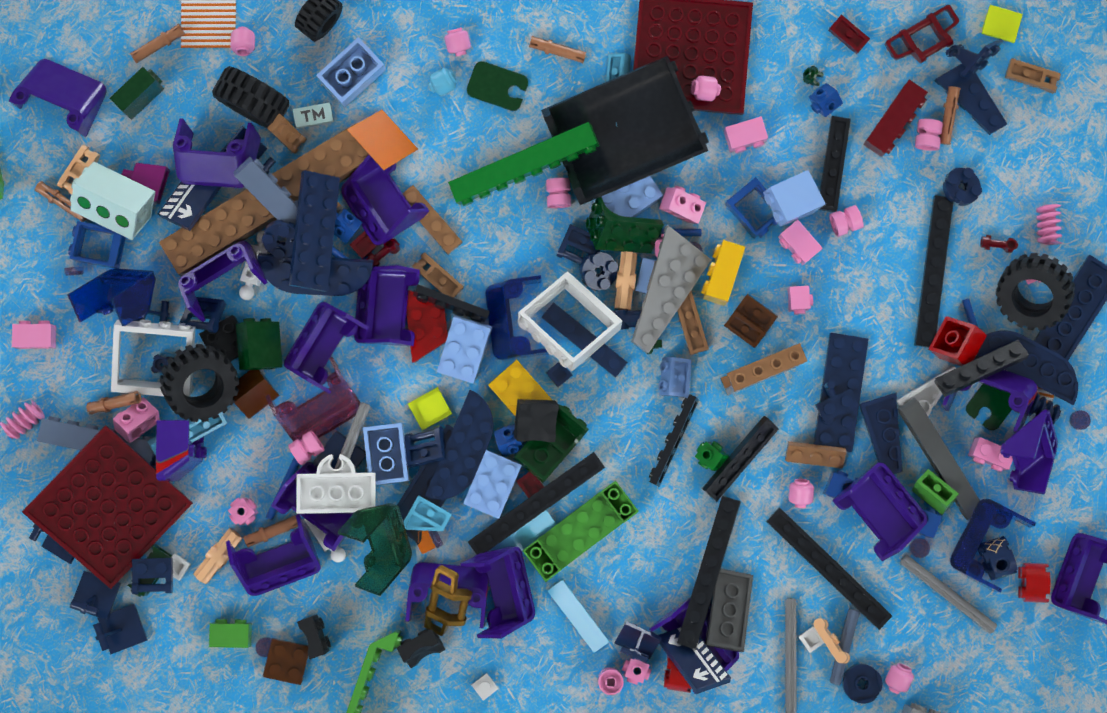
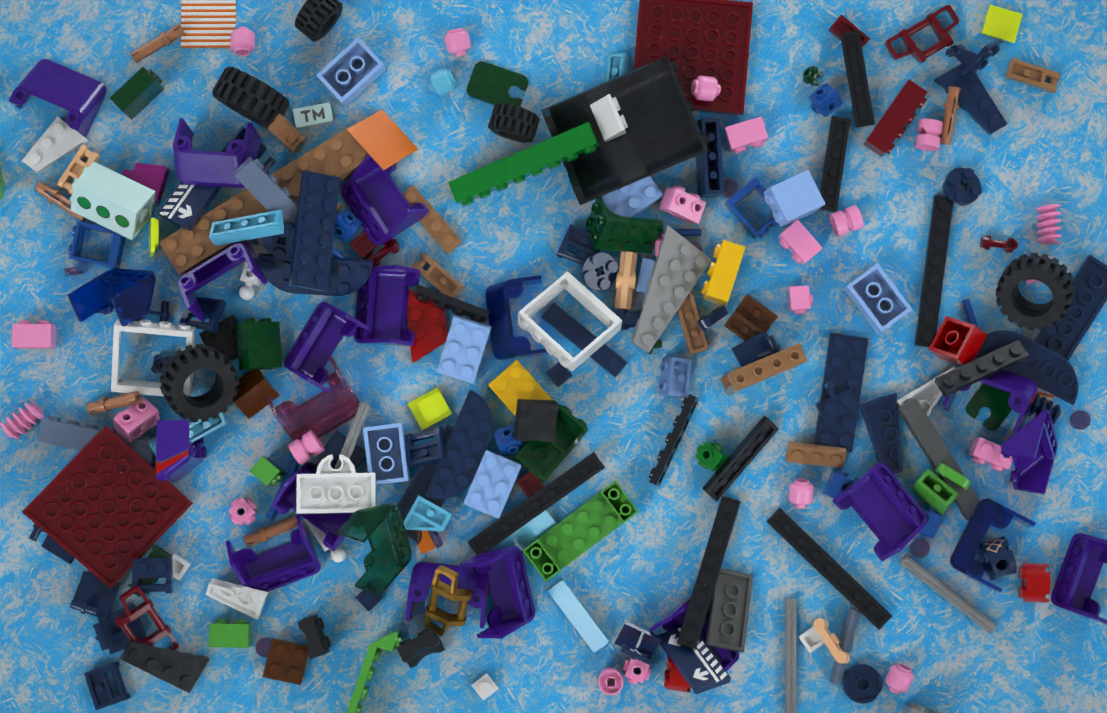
(53, 145): none -> white wing
(100, 686): none -> dark blue plate
(147, 606): none -> dark red bar
(153, 235): none -> neon yellow piece
(166, 664): none -> black wing
(216, 556): light nougat piece -> none
(239, 597): none -> white wing
(247, 228): none -> medium azure slope
(268, 471): none -> bright green brick
(368, 599): none -> dark blue plate
(513, 122): none -> black tyre
(557, 49): nougat pin -> none
(558, 190): bright pink wheel -> none
(607, 117): none -> white slope
(710, 162): none -> dark blue brick
(712, 317): none -> dark blue beam
(730, 188): none -> clear purple plate
(755, 348): none -> dark blue plate
(857, 79): none -> black plate
(877, 298): none -> light blue brick
(953, 476): none -> bright green beam

